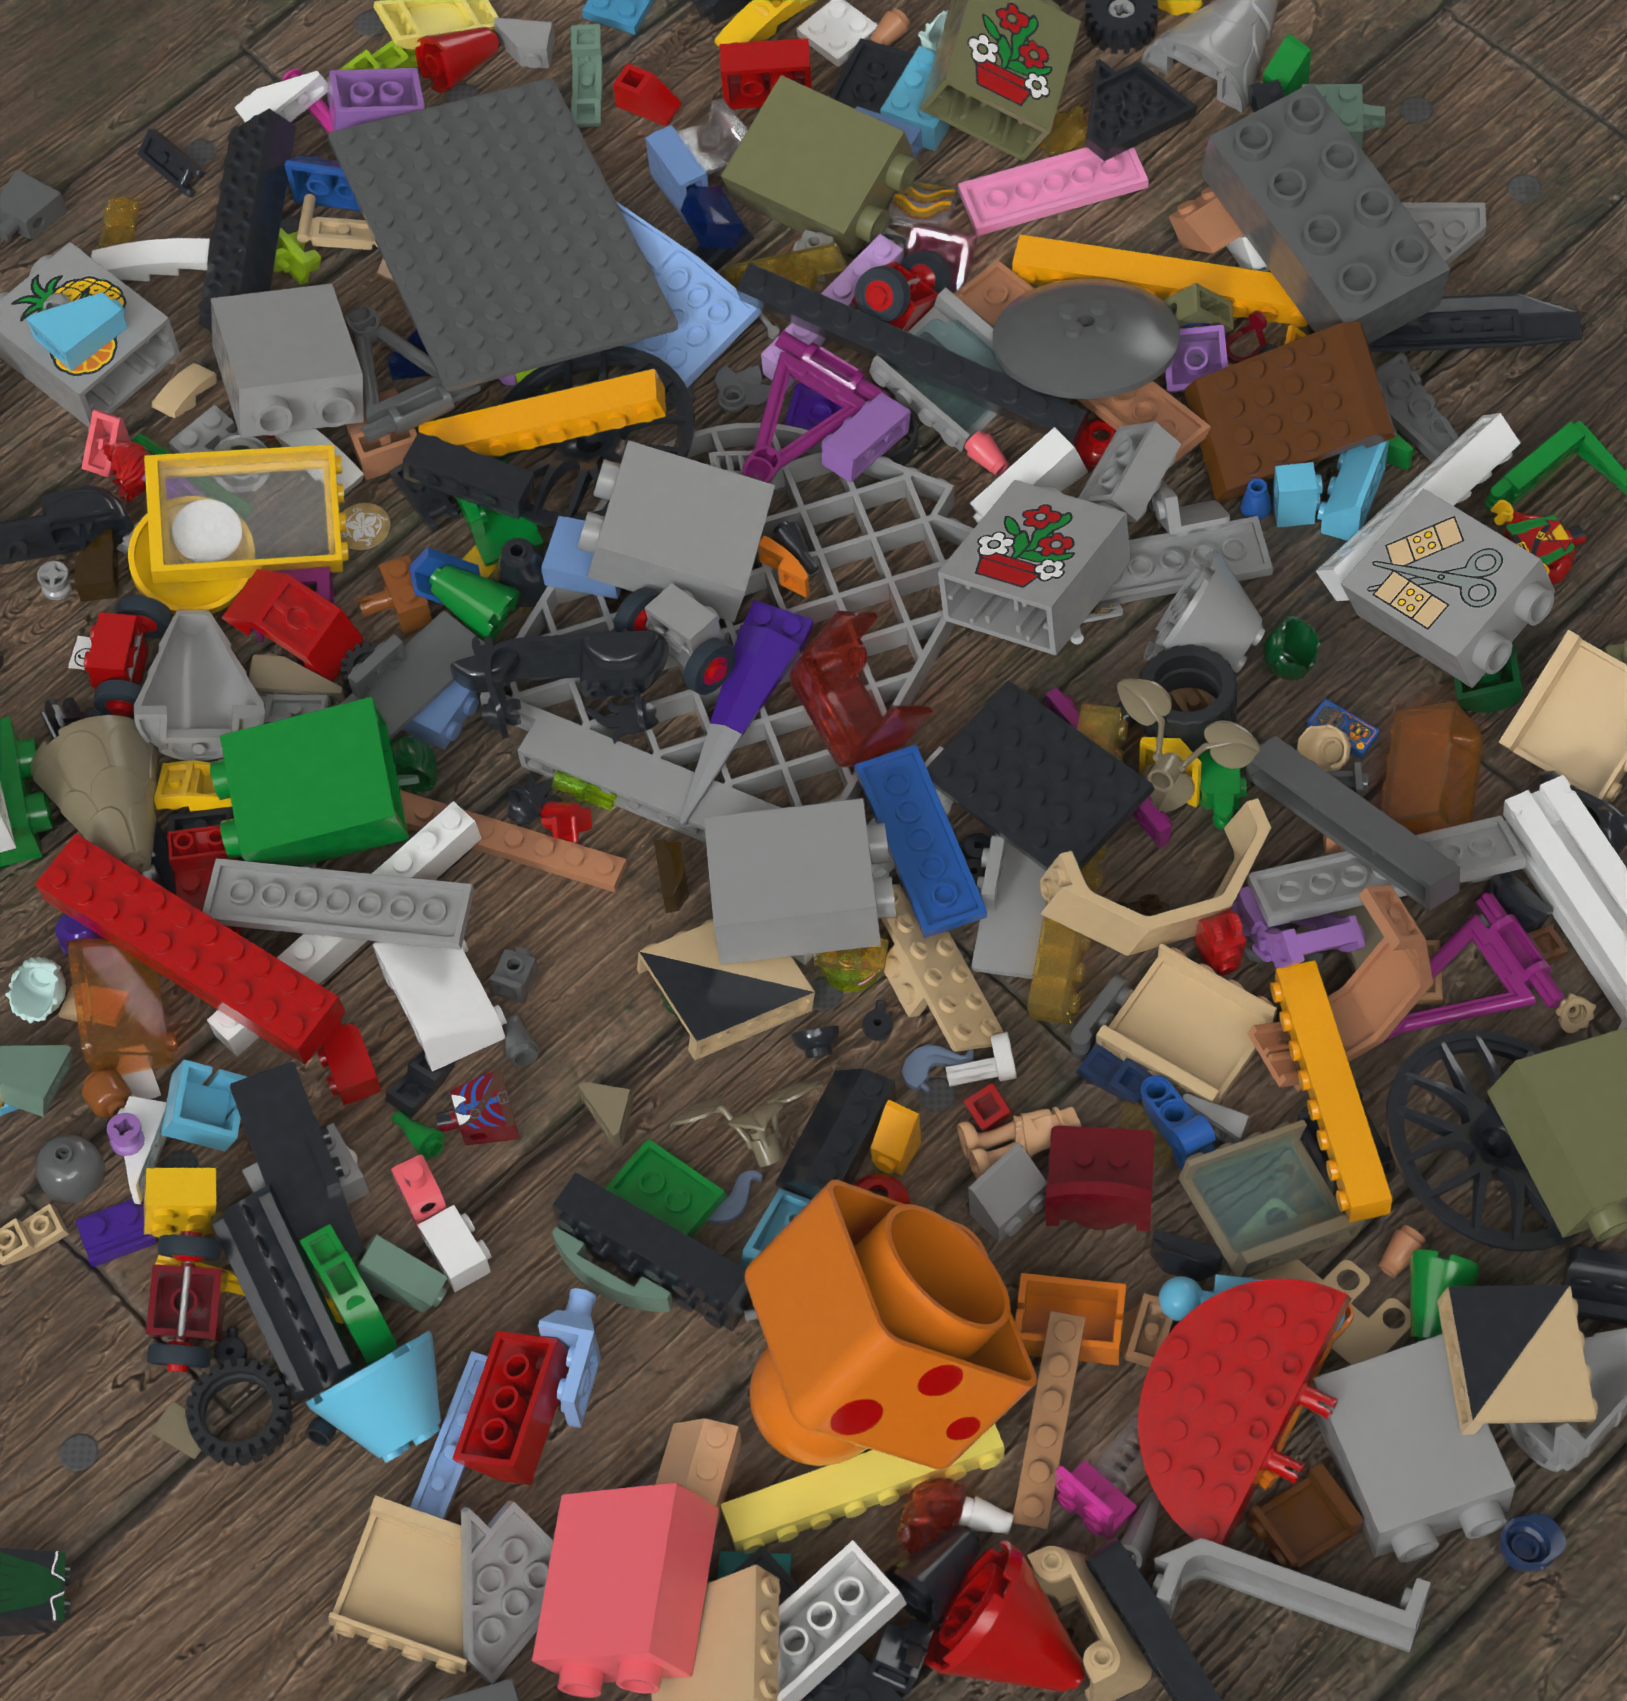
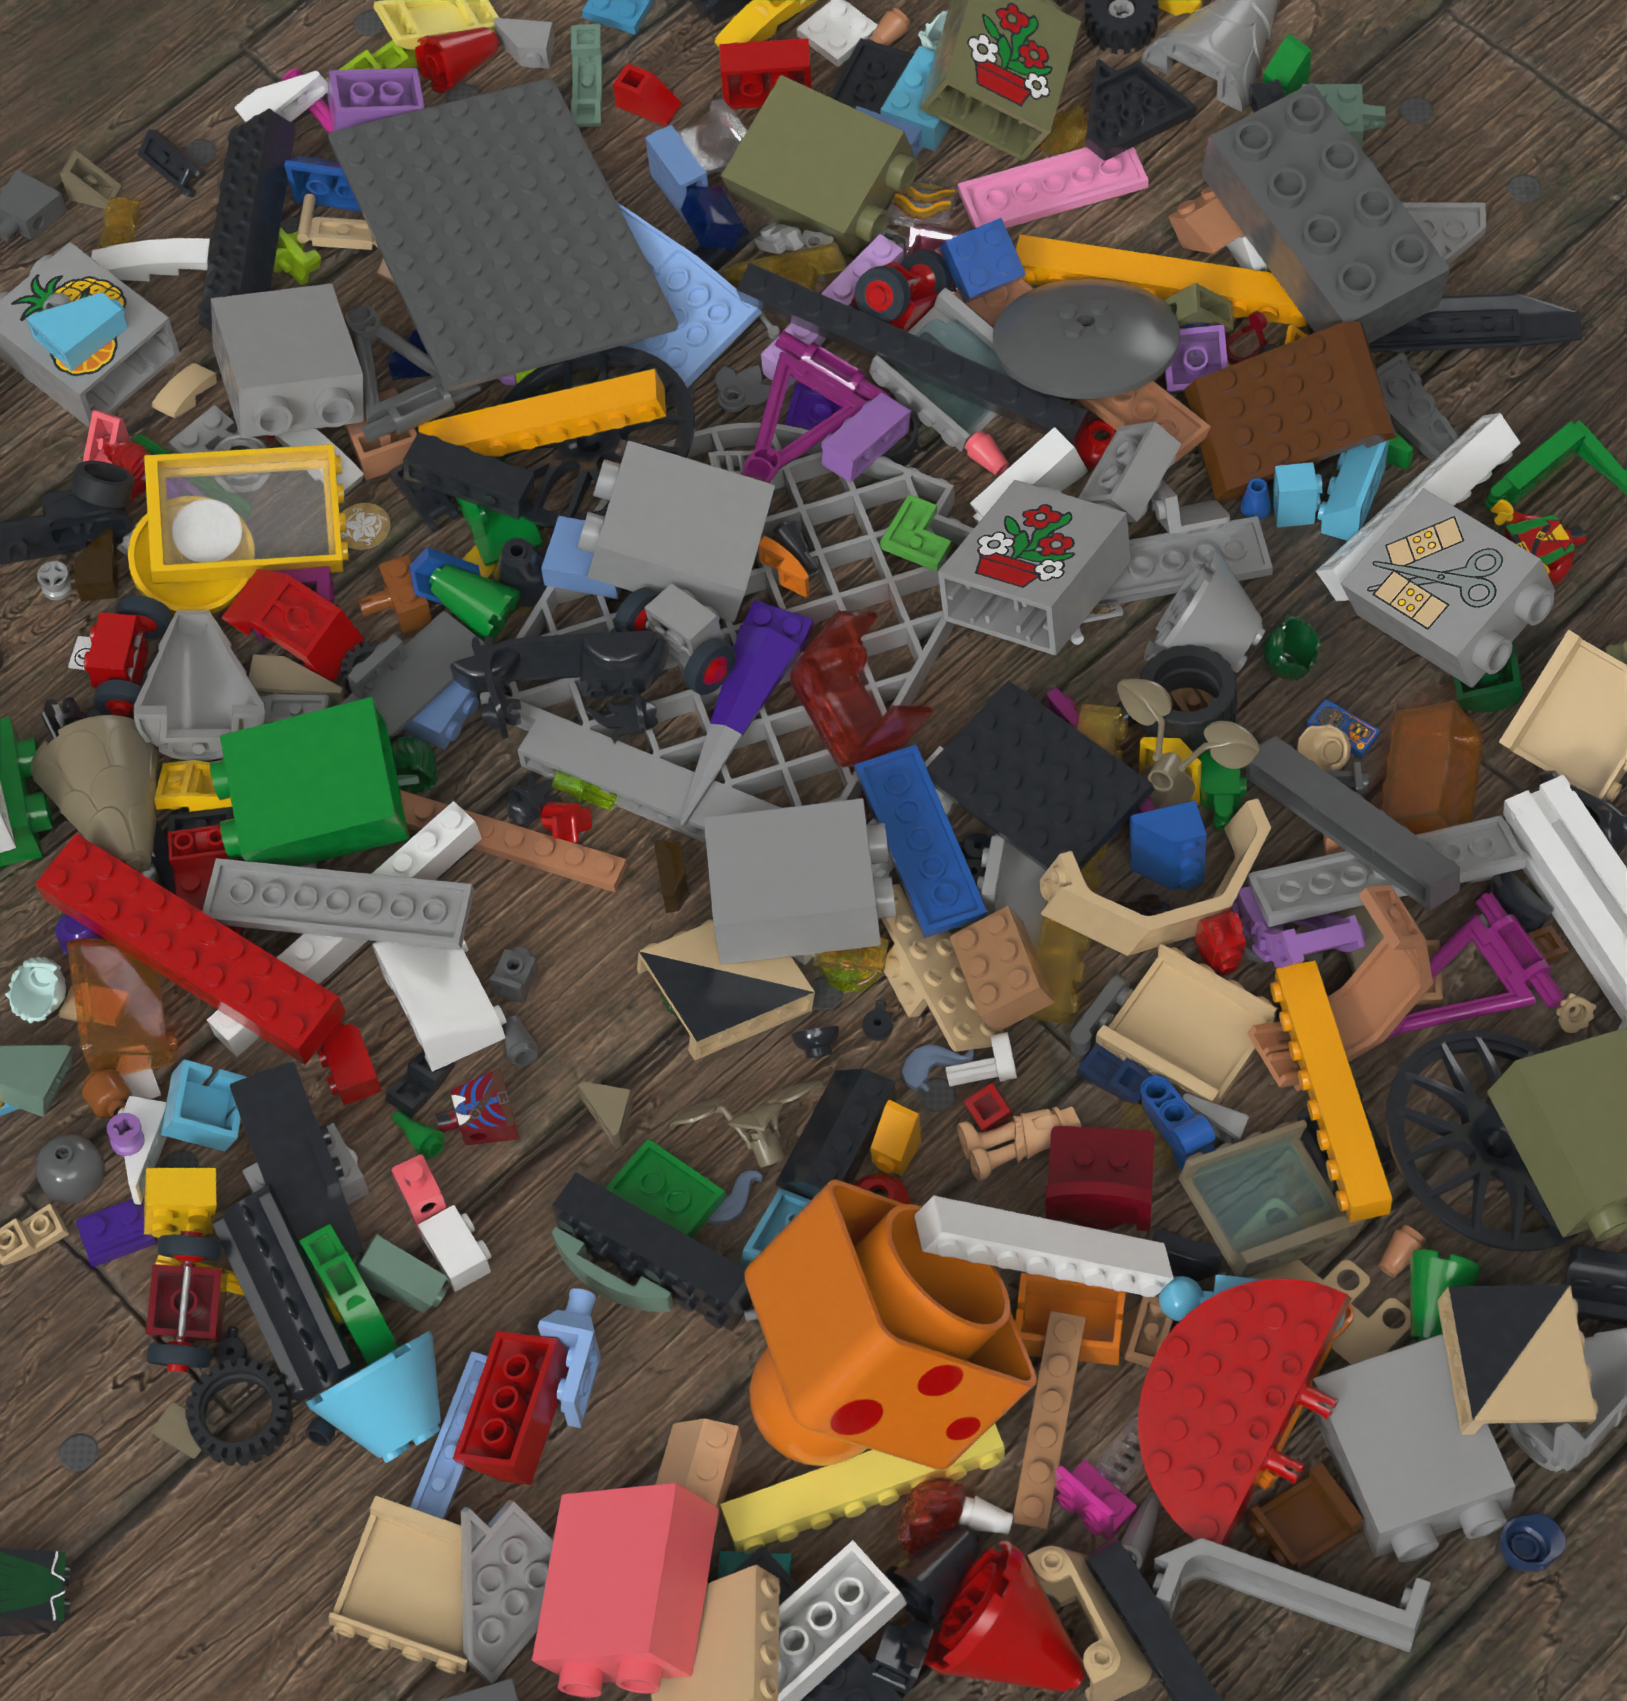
(87, 182): none -> dark tan slope
(102, 484): none -> black tyre
(778, 238): none -> light grey hinge
(909, 535): none -> bright green plate
(982, 260): none -> blue piece
(1002, 969): none -> medium nougat brick
(1007, 1193): light grey slope -> none
(1042, 1246): none -> white brick
(1169, 846): none -> blue slope

